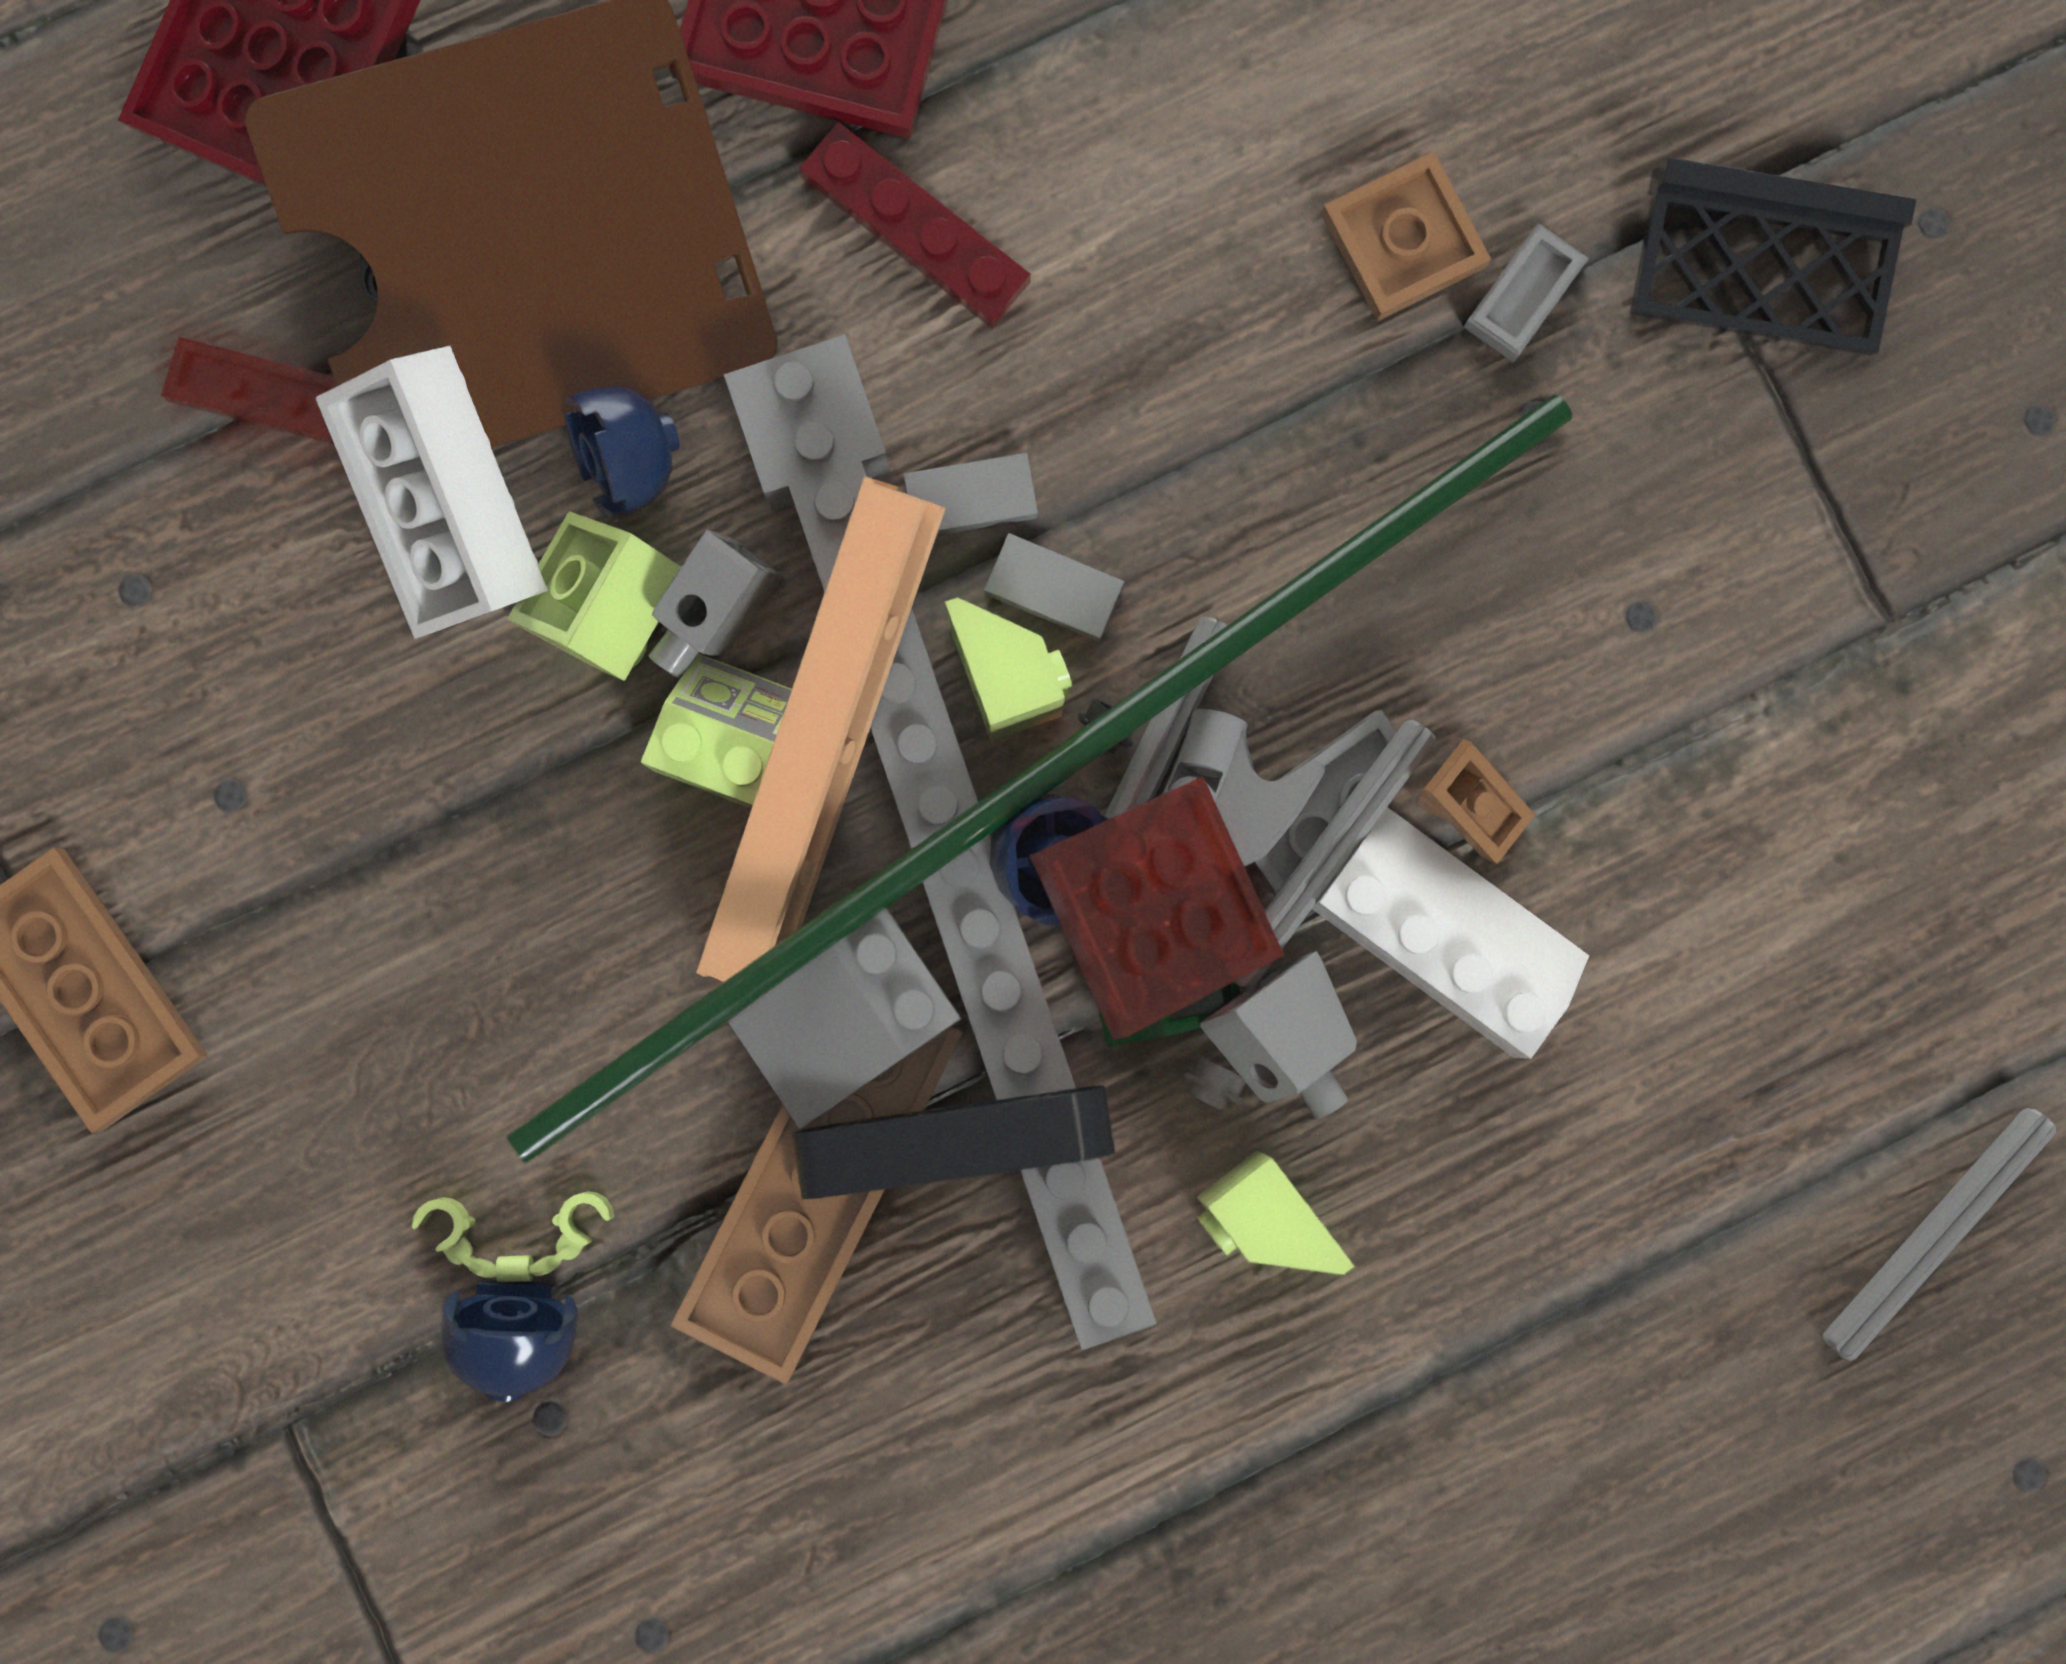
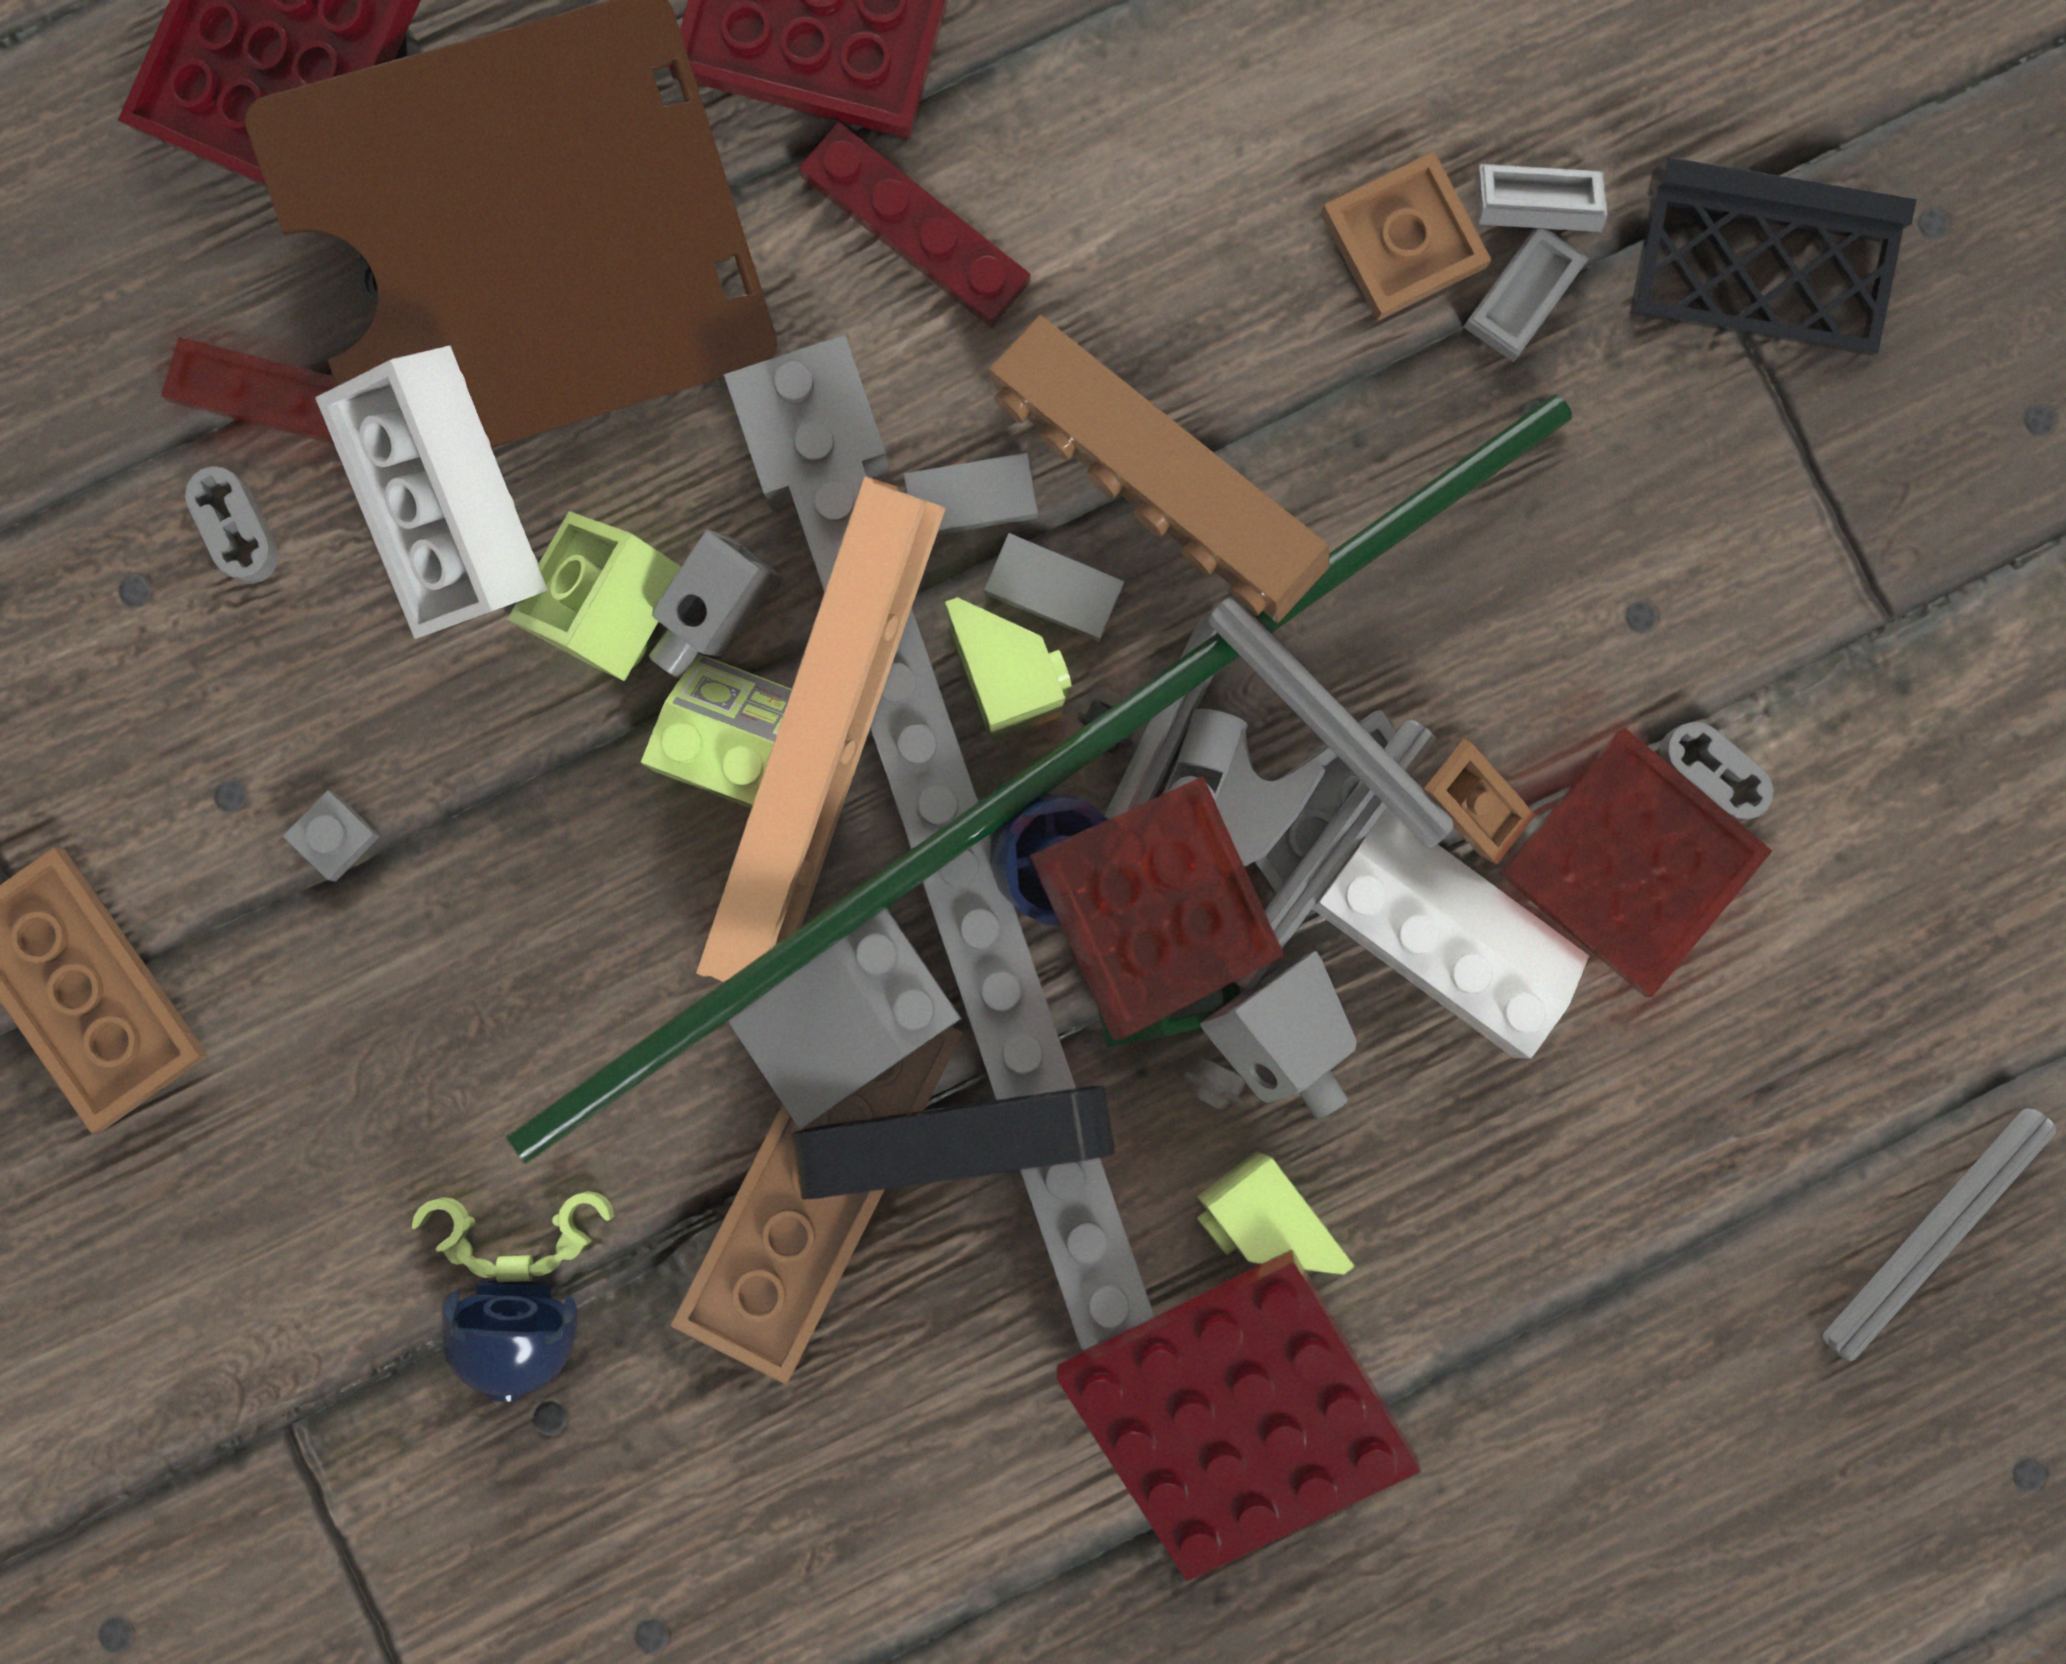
(219, 531): none -> light grey beam
(331, 836): none -> light grey plate
(621, 447): dark blue cylinder -> none
(1159, 470): none -> medium nougat brick
(1238, 1416): none -> dark red plate
(1330, 722): none -> light grey axle
(1540, 198): none -> light grey tile
(1635, 862): none -> clear red plate
(1725, 761): none -> light grey beam

